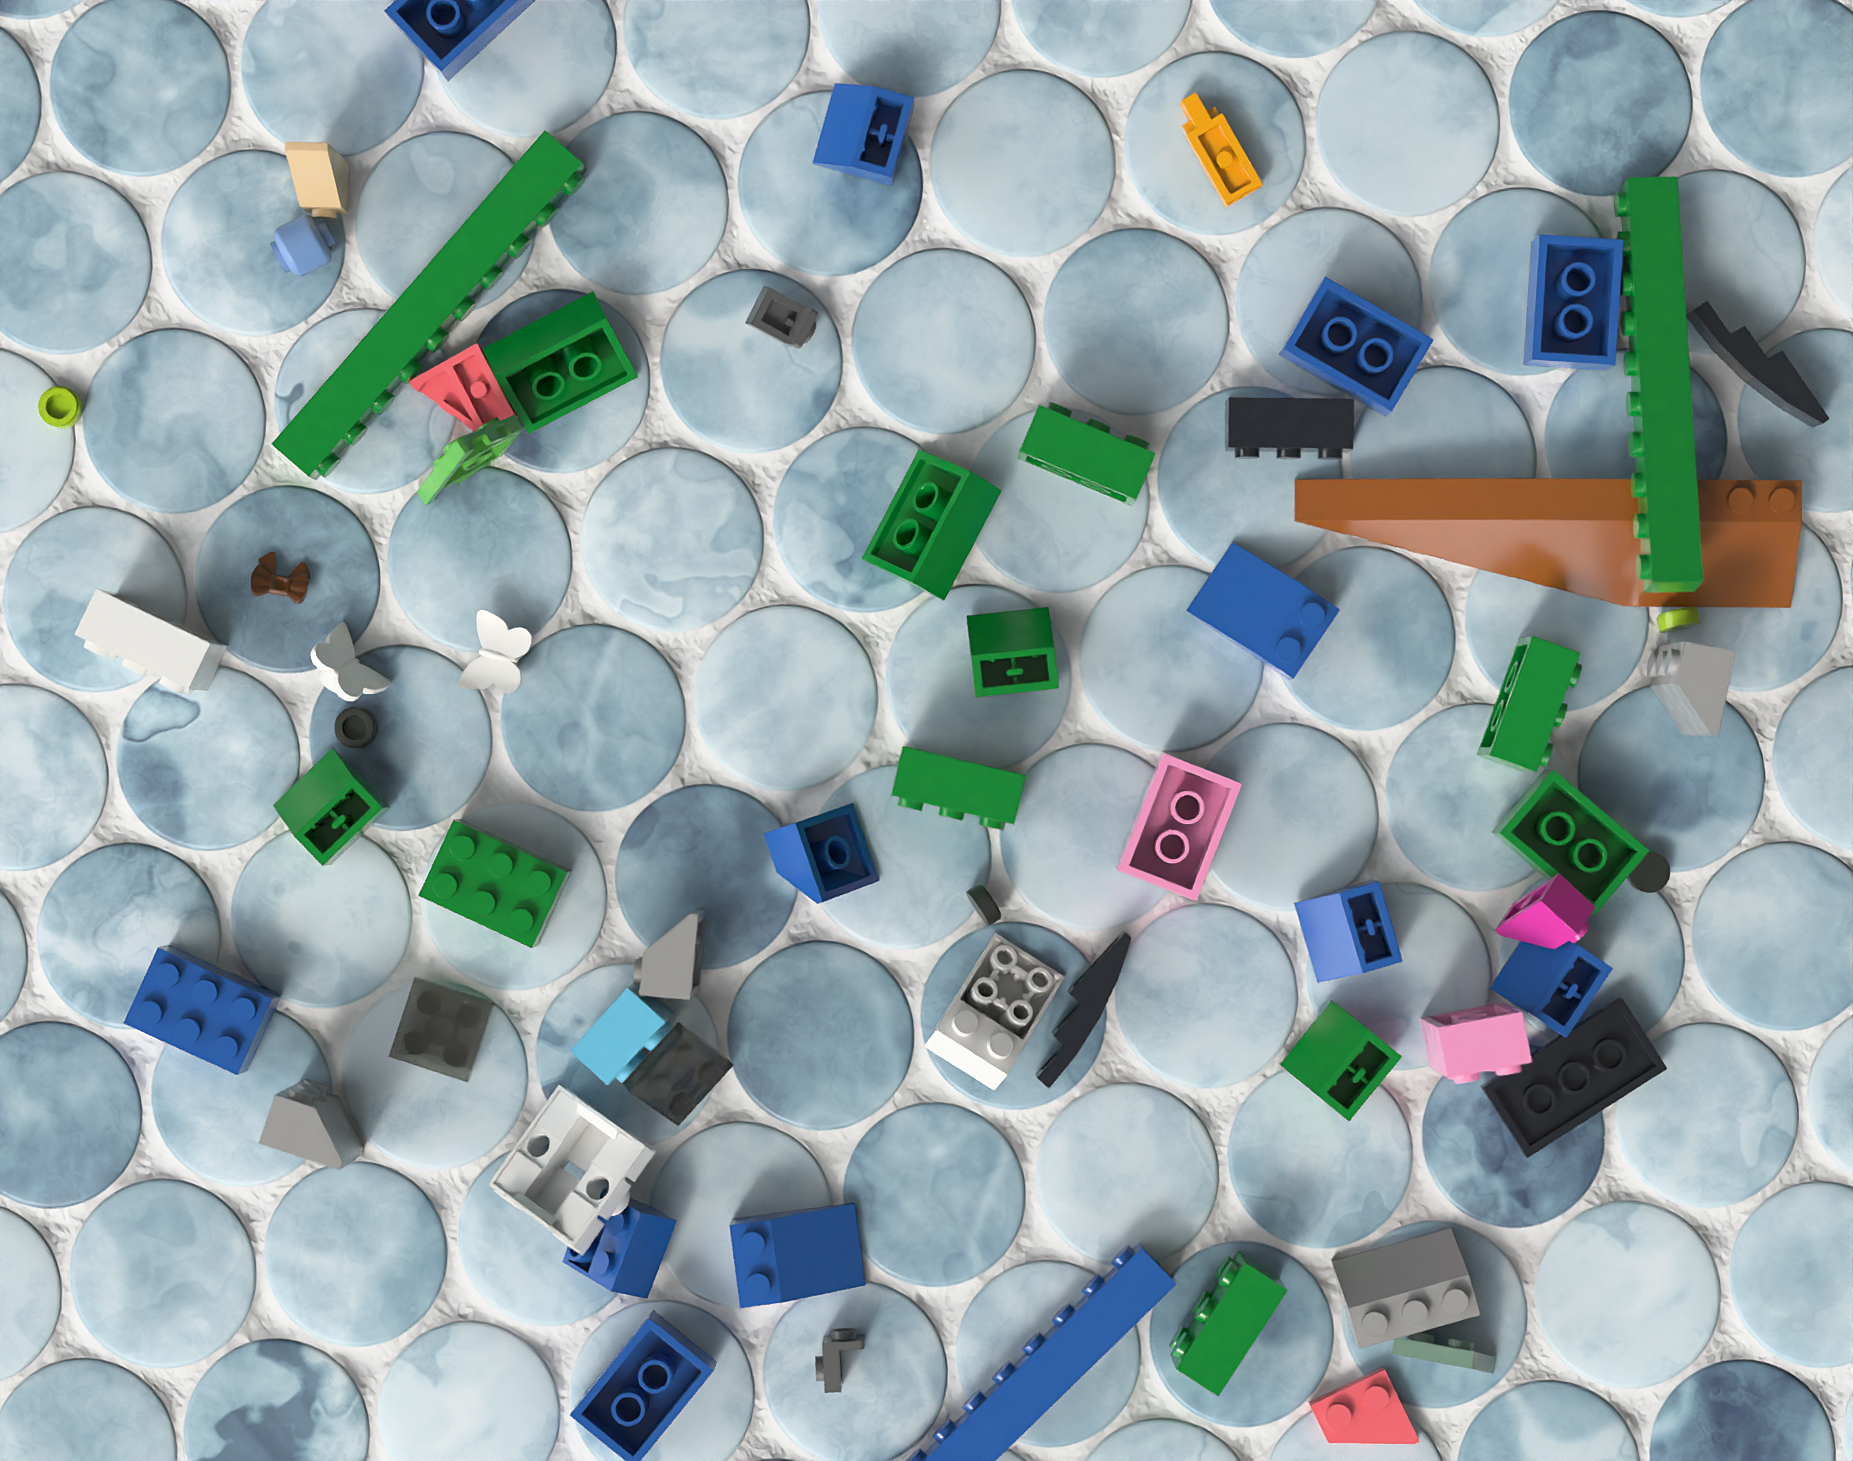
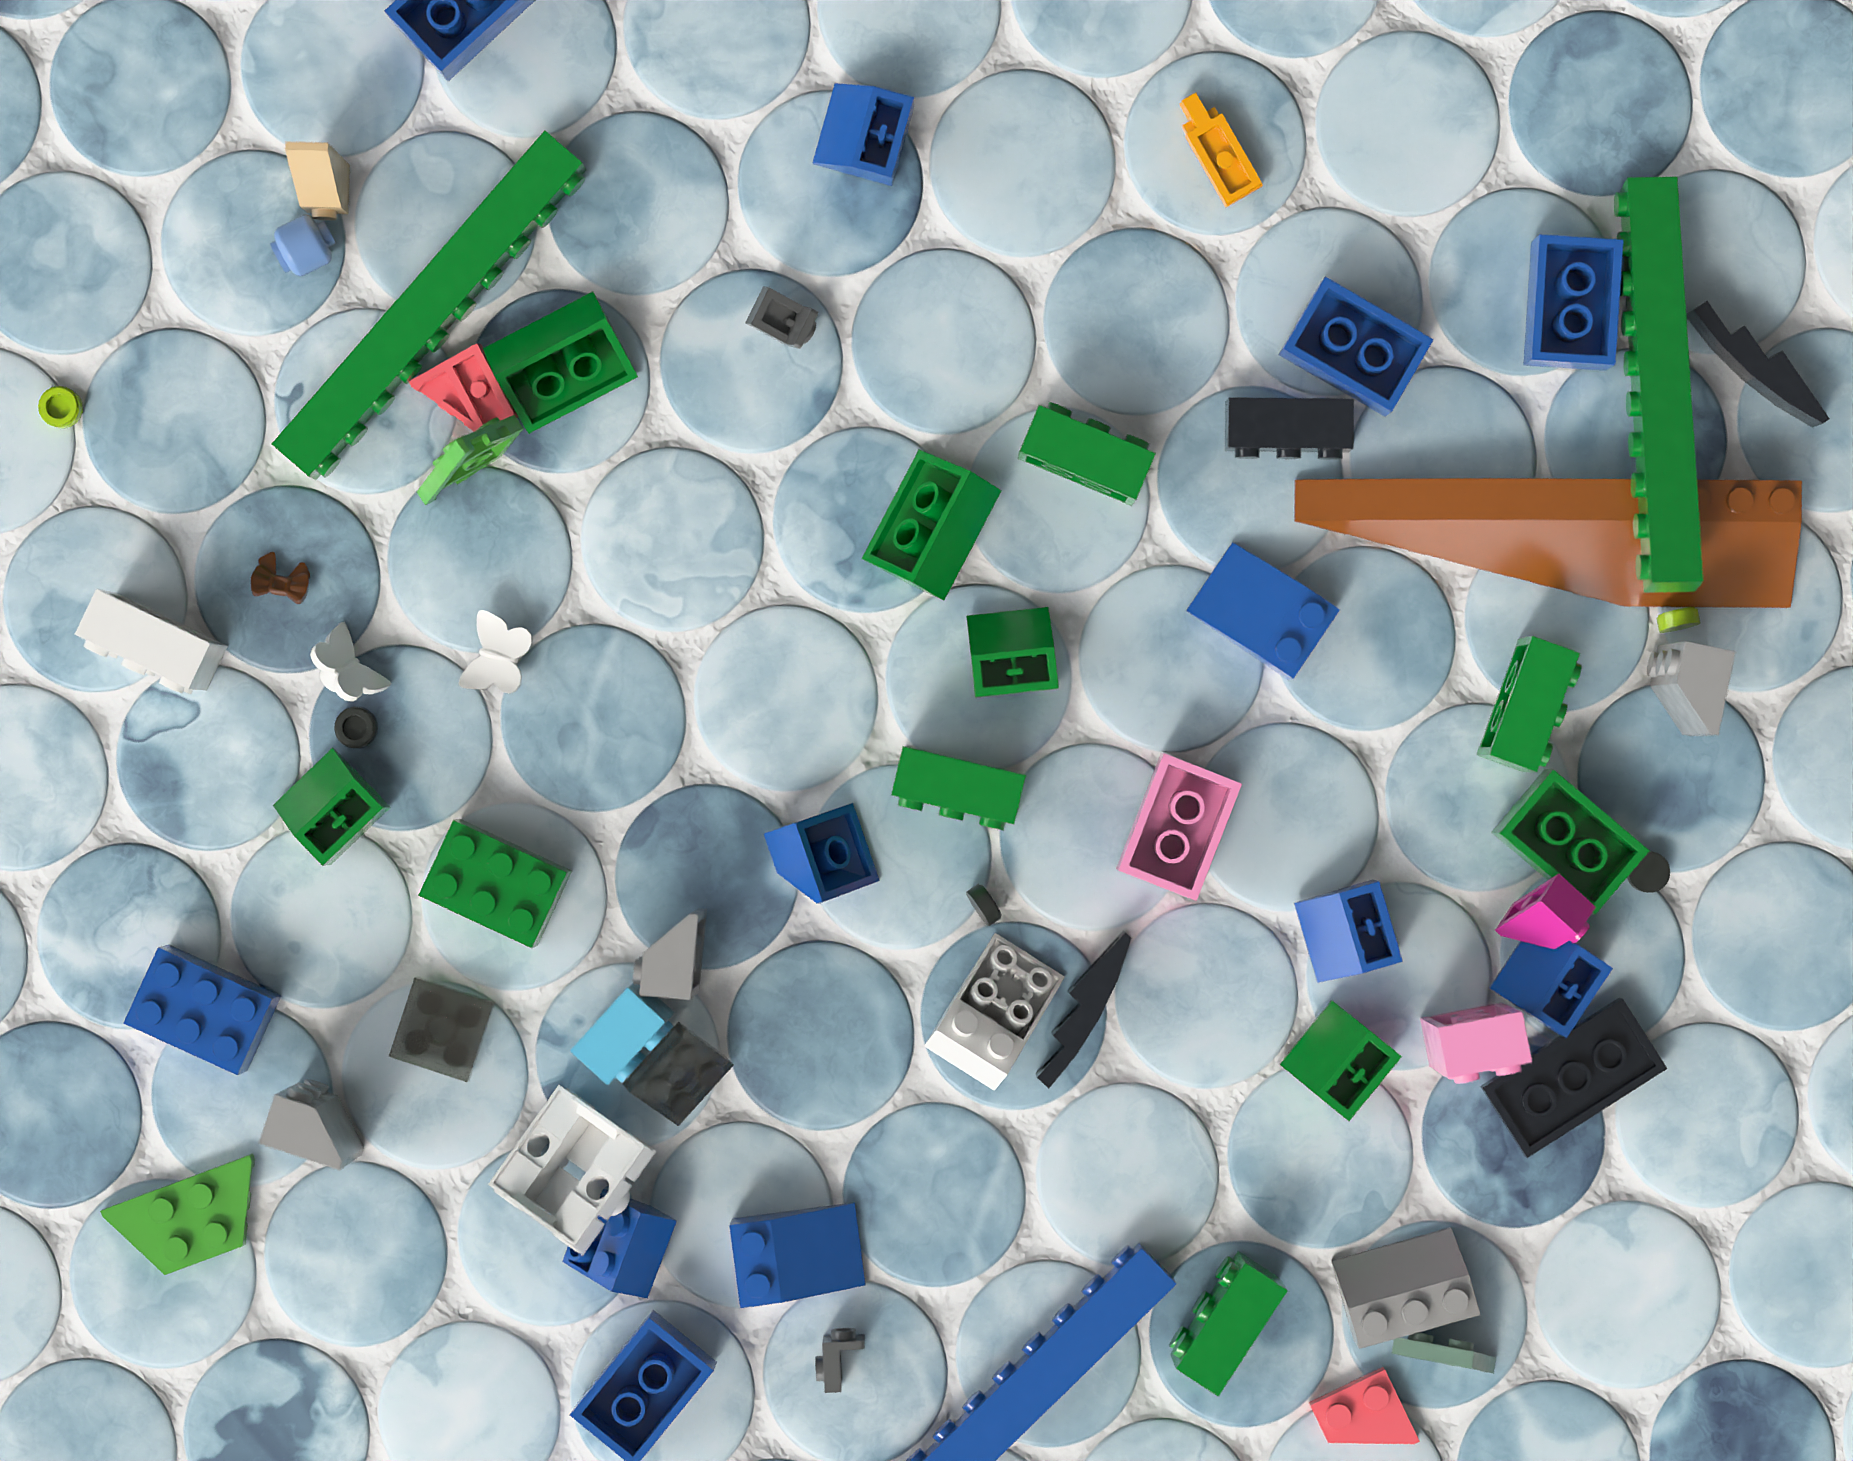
(189, 1217): none -> bright green wing

